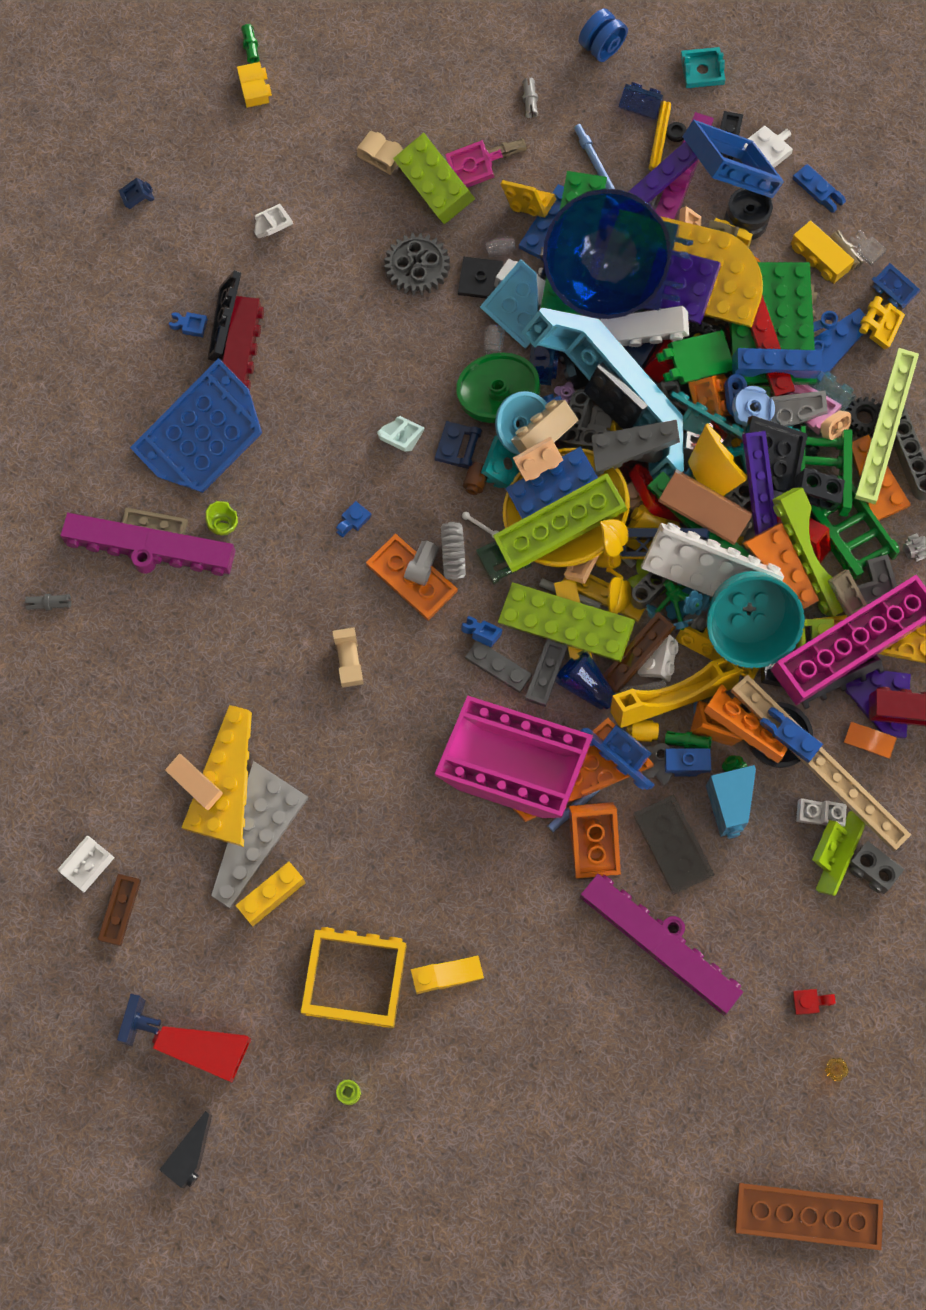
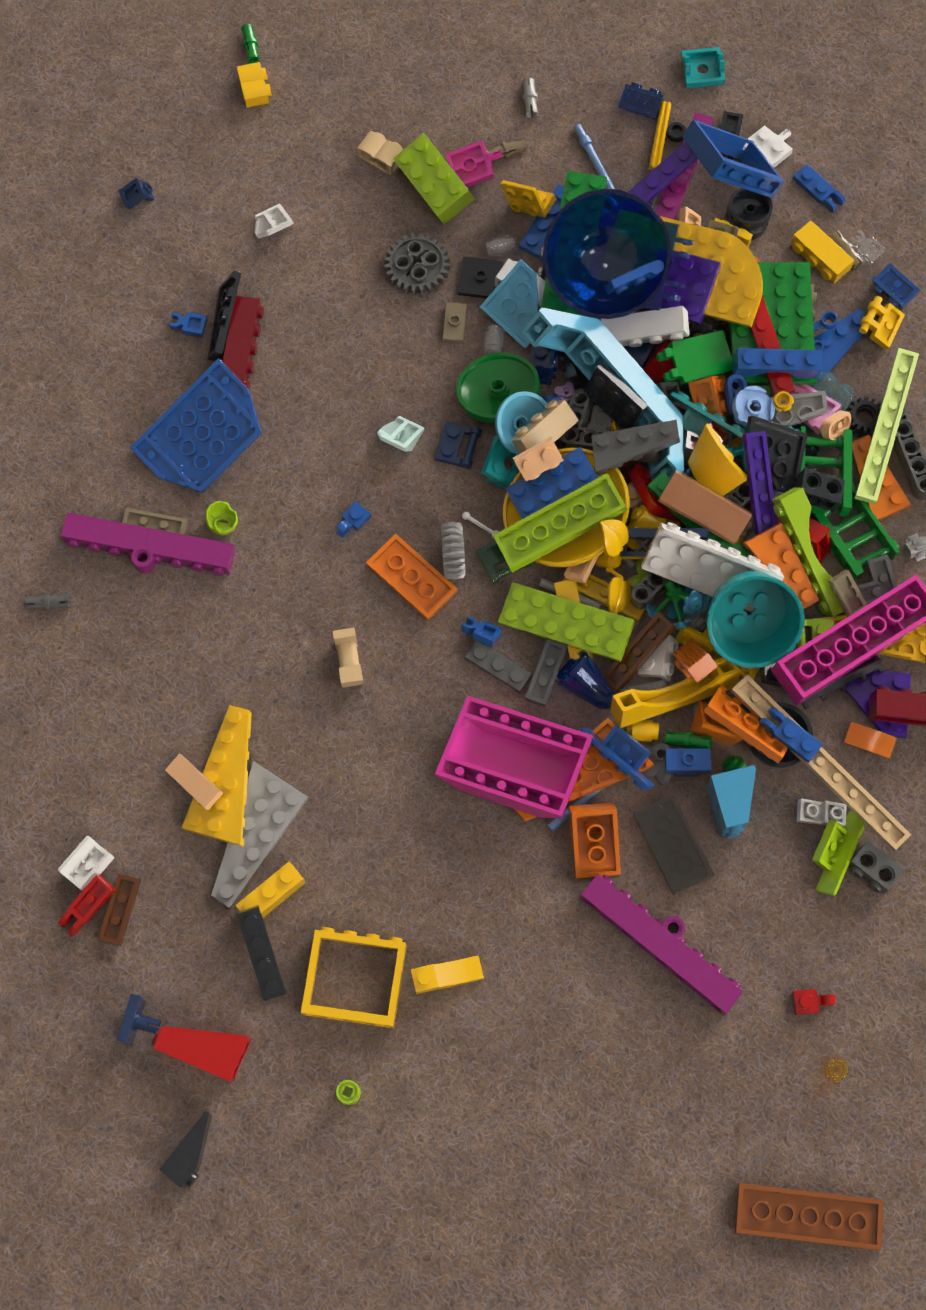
(87, 903): none -> red hinge
(261, 952): none -> black plate
(420, 568): light grey piece -> none
(454, 322): none -> dark tan plate
(475, 480): reddish brown brick -> none
(603, 35): blue wheel -> none
(636, 276): none -> blue hinge
(694, 661): none -> orange brick
(789, 400): none -> yellow plate

